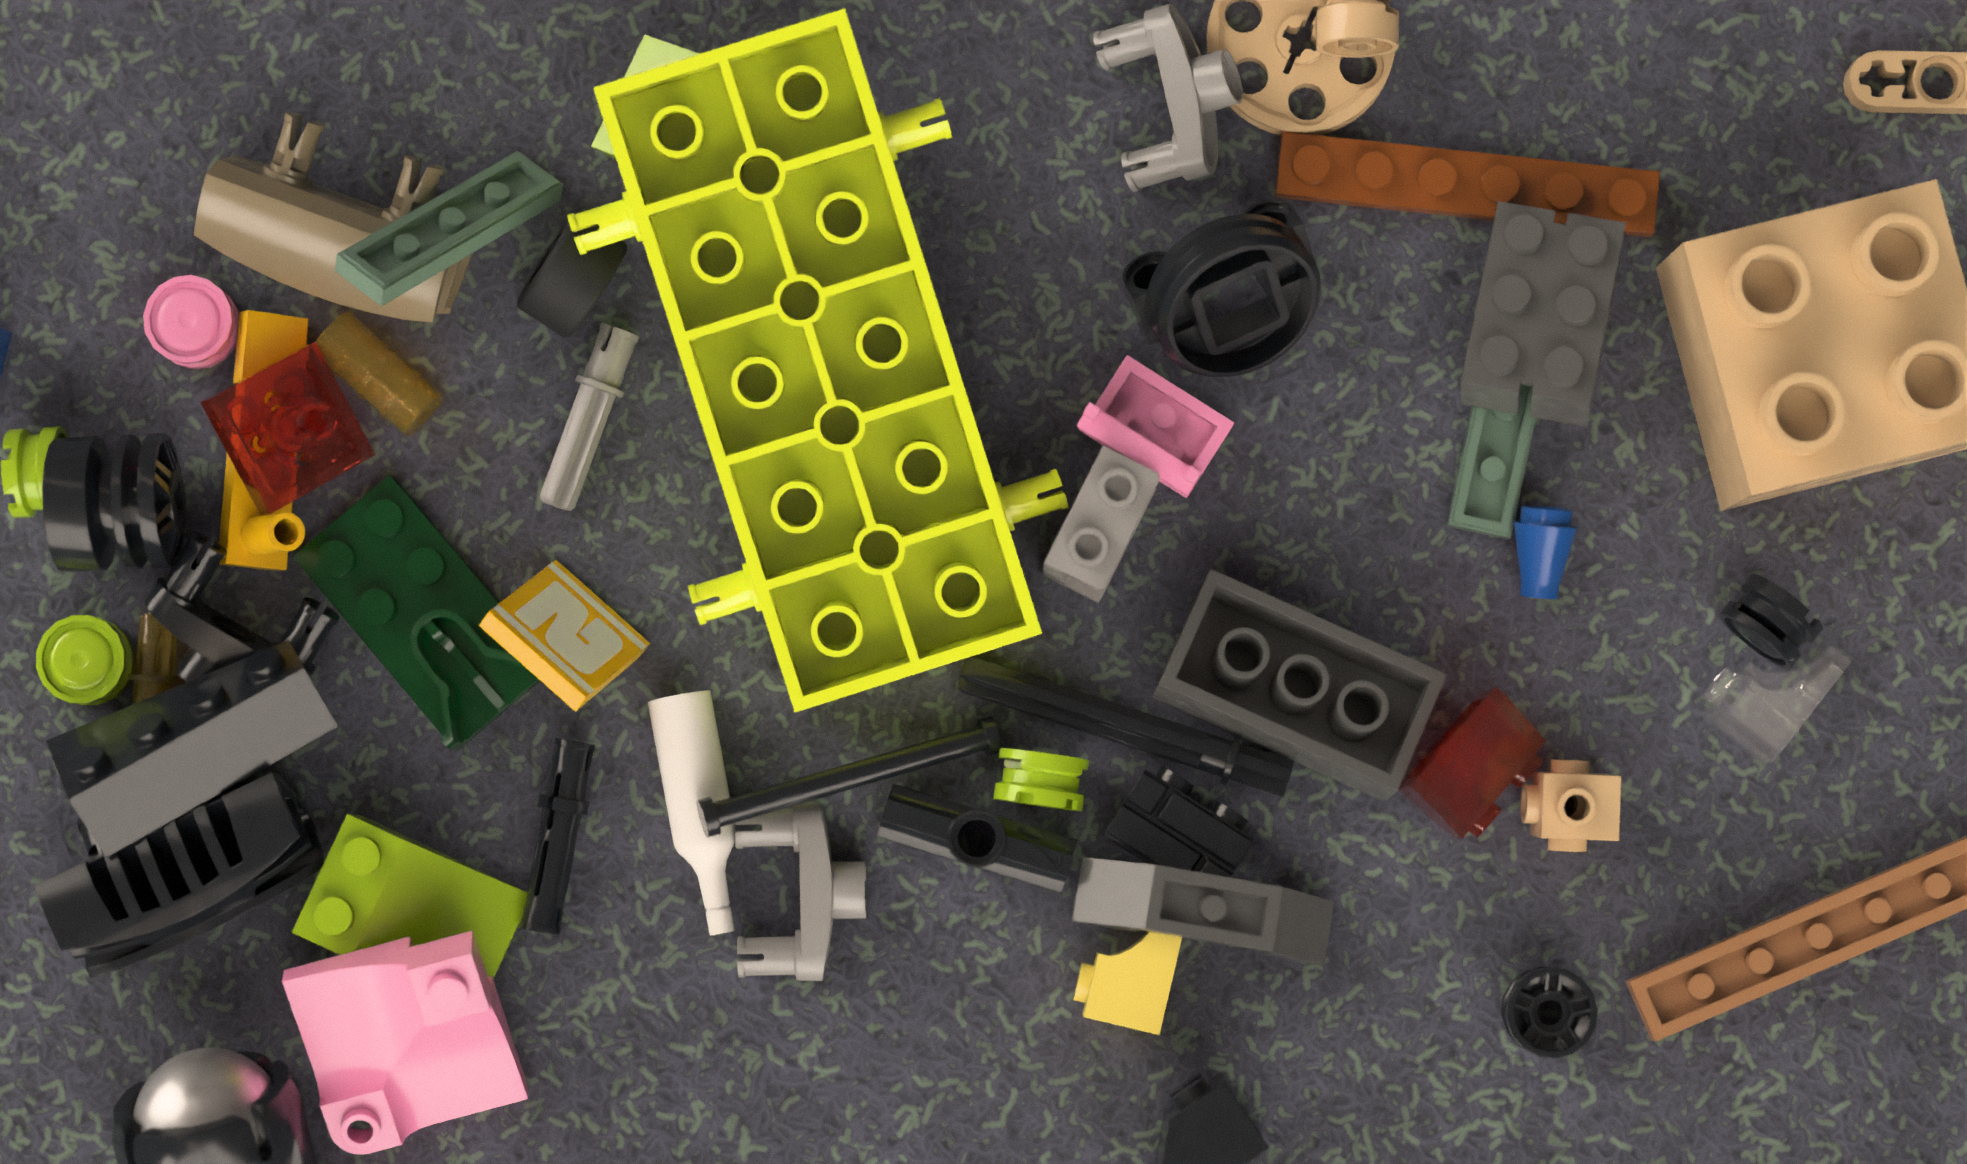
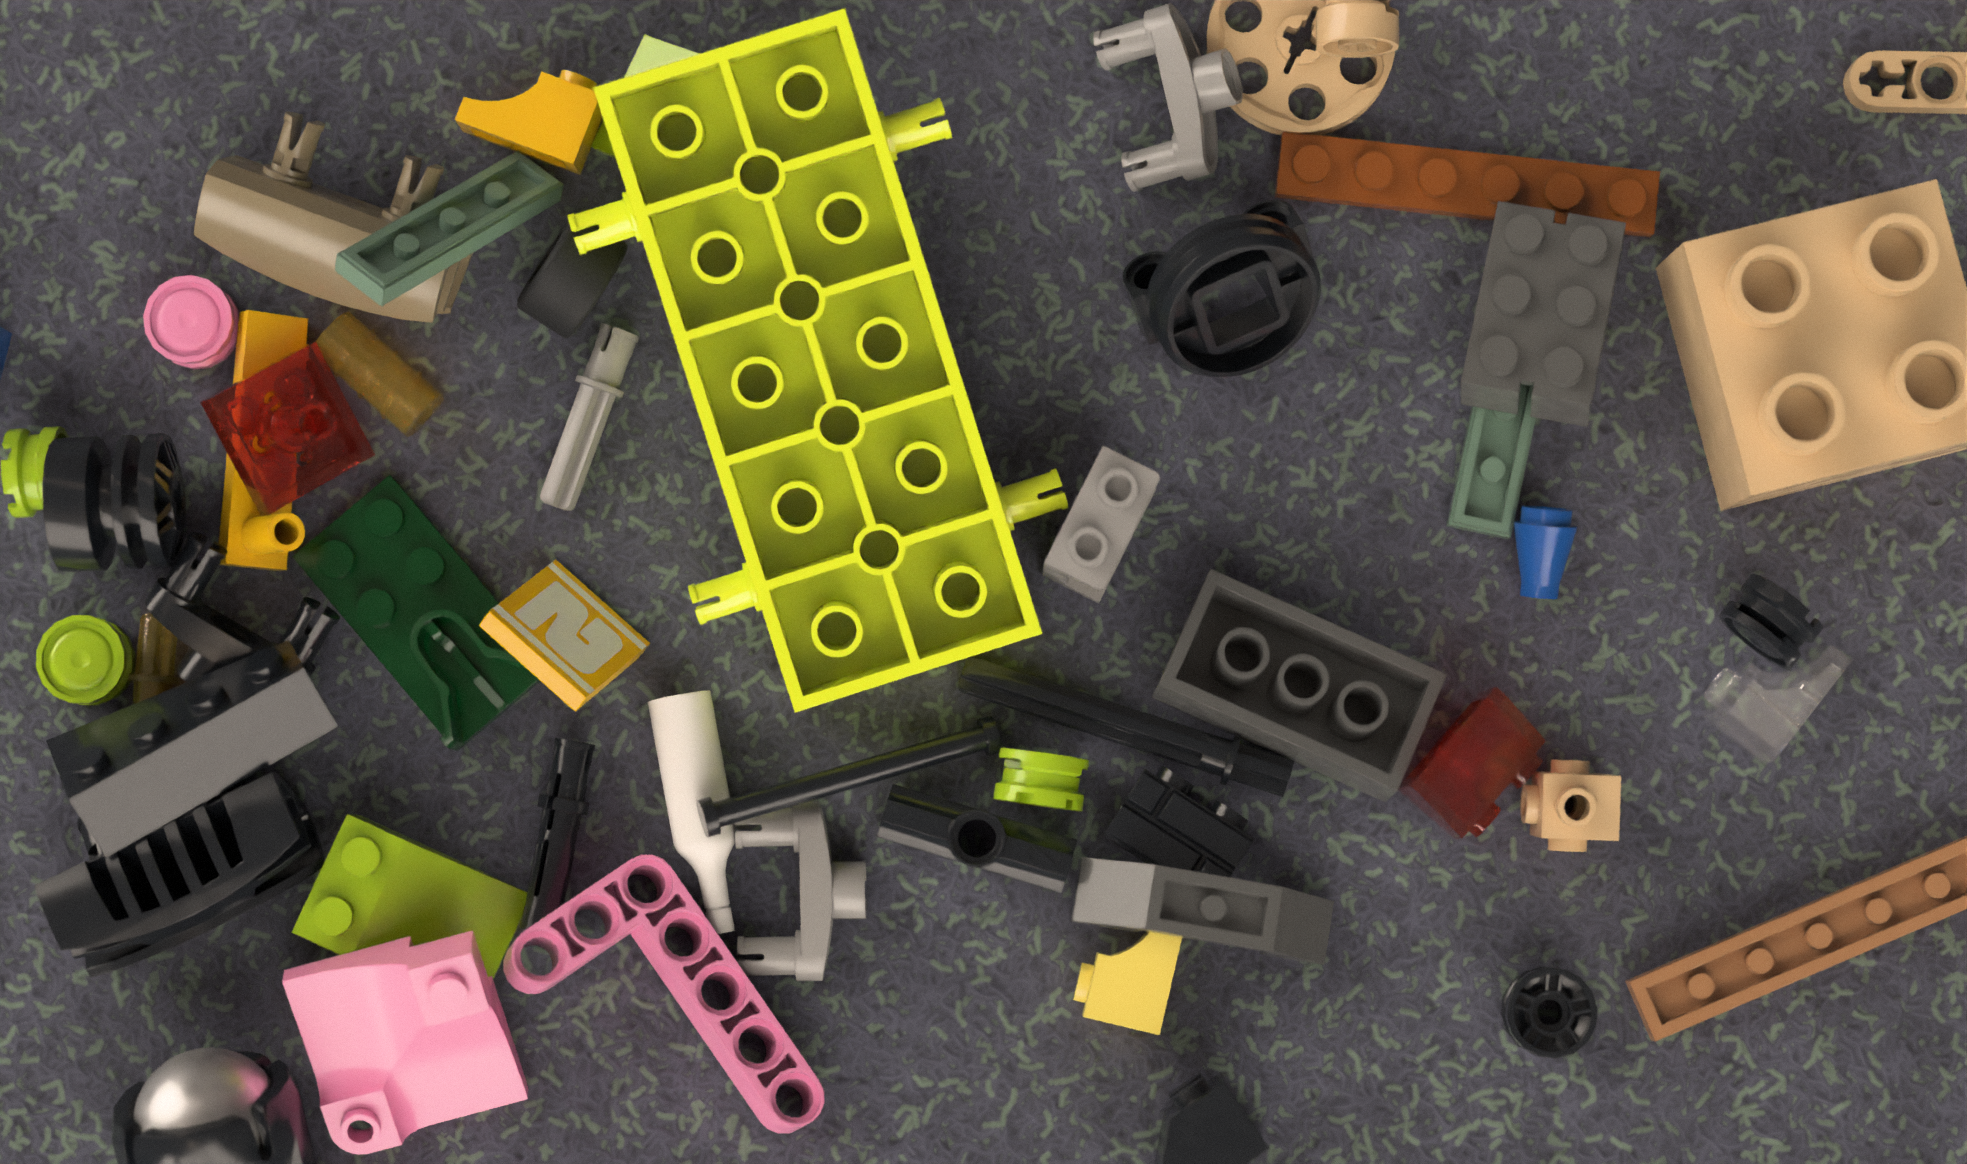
(547, 122): none -> yellow arch
(683, 978): none -> bright pink beam
(1156, 425): bright pink plate -> none

